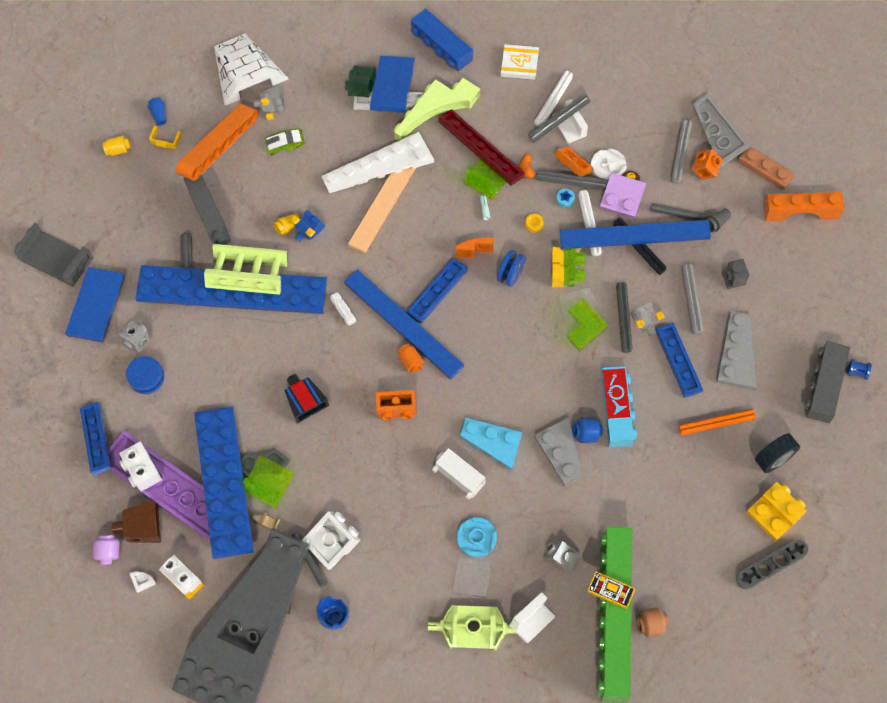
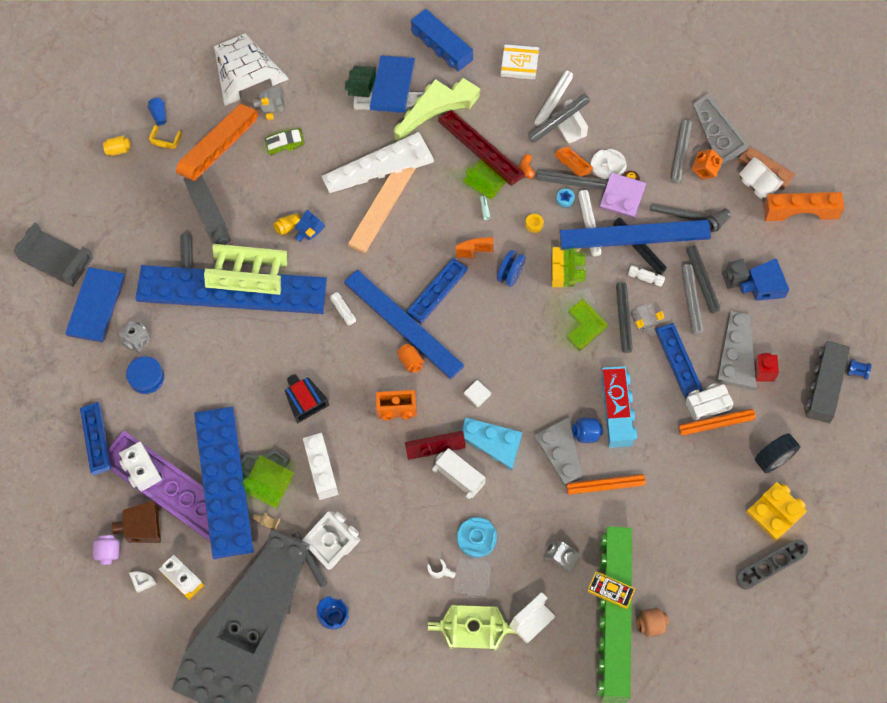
(320, 466): none -> white arch
(435, 445): none -> dark red plate
(445, 571): none -> white piece
(477, 393): none -> white tile
(606, 484): none -> orange axle
(646, 275): none -> white axle
(703, 279): none -> dark grey axle
(708, 402): none -> white brick
(760, 178): none -> white brick
(766, 282): none -> blue torso
(766, 367): none -> red brick

